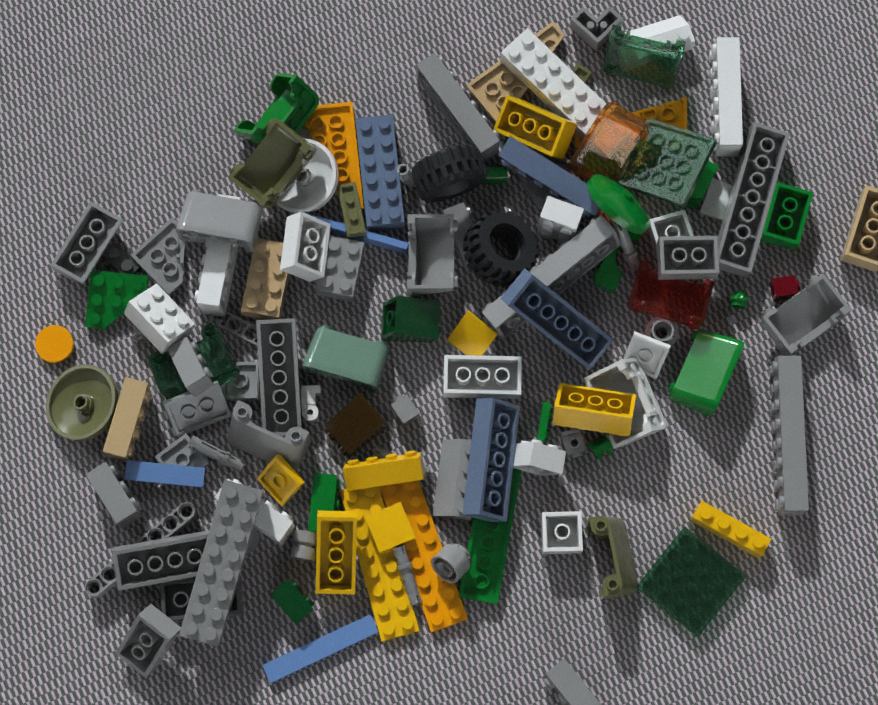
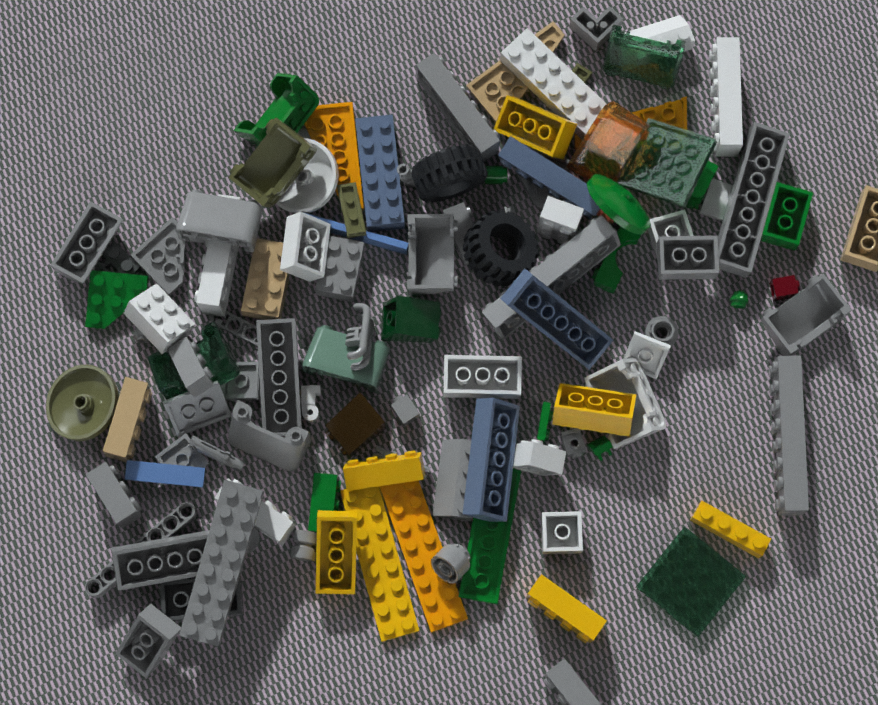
(54, 344): light orange tile -> none
(280, 480): yellow tile -> none
(292, 601): dark green brick -> none
(320, 648): medium blue tile -> none
(361, 337): none -> light grey piece
(390, 527): yellow tile -> none
(404, 566): light grey pin -> none
(472, 335): yellow piece -> none
(566, 609): none -> yellow brick
(624, 580): olive windscreen -> none
(629, 252): light grey pin -> none
(670, 299): clear red windscreen -> none
(706, 371): green windscreen -> none

